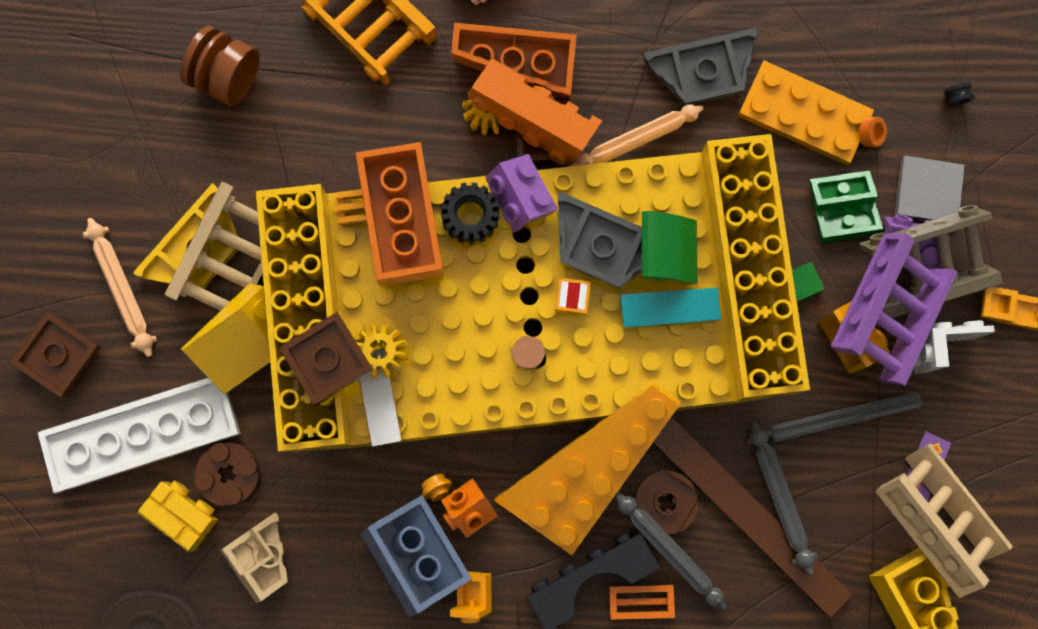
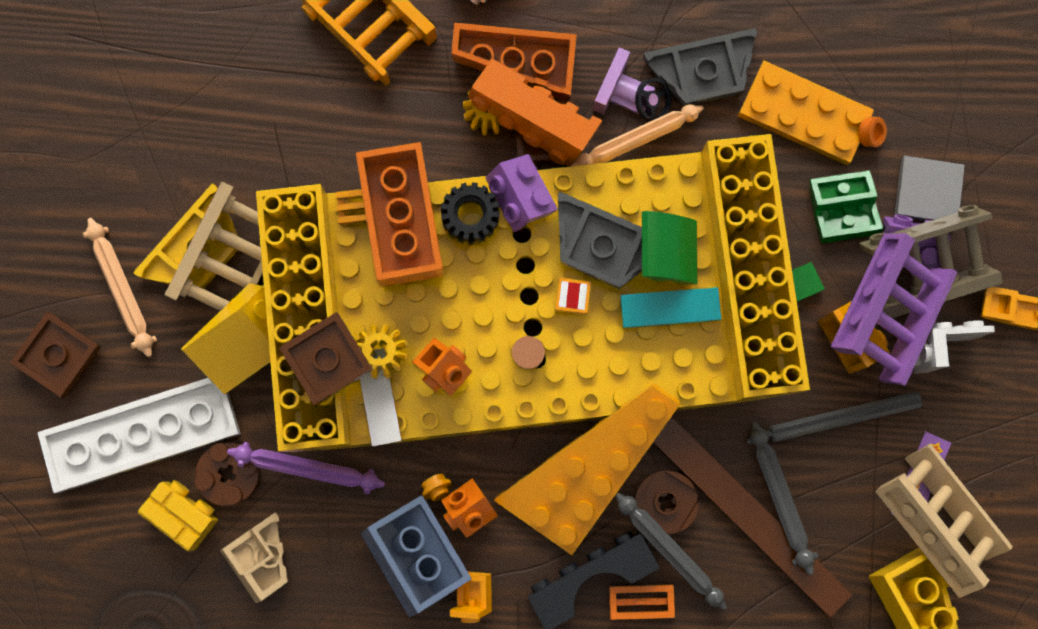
(220, 66): dark orange wheel -> none
(305, 468): none -> medium lavender wheel
(442, 366): none -> orange brick
(629, 92): none -> lavender piece
(959, 94): black bush -> none

